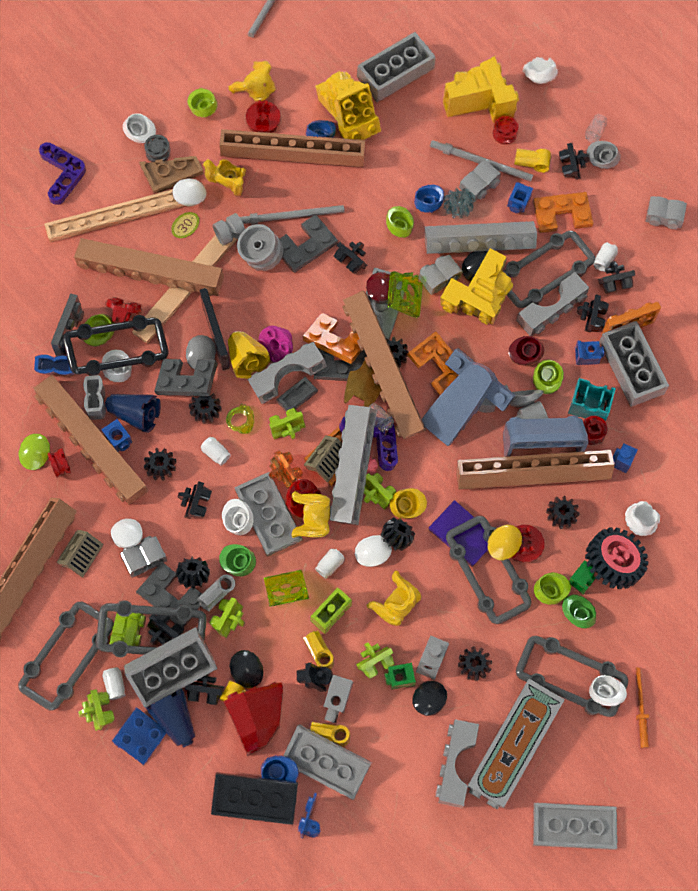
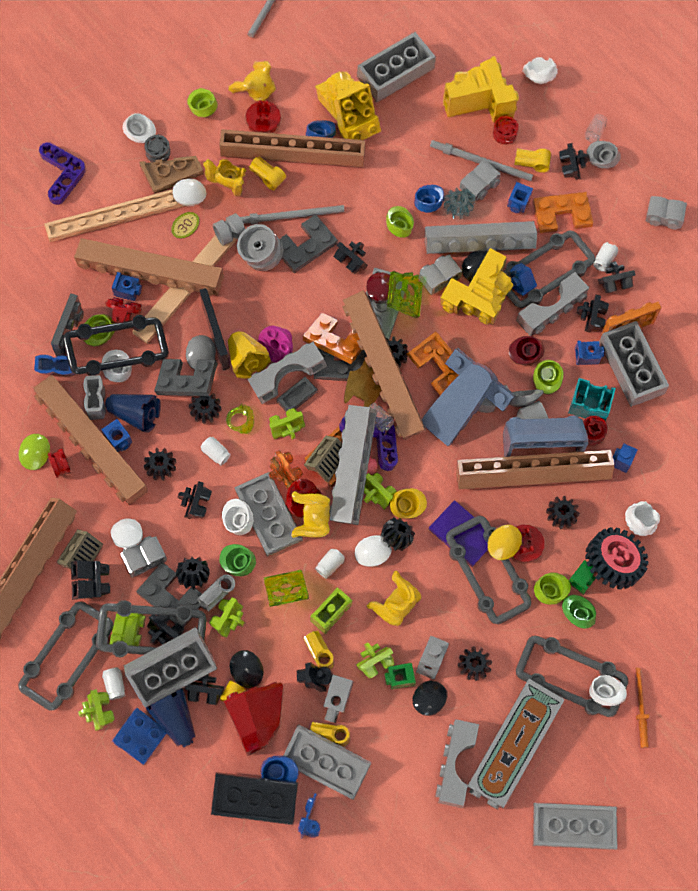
(90, 571): none -> black hips
(127, 292): none -> blue brick
(270, 175): none -> yellow piece
(522, 279): none -> blue brick

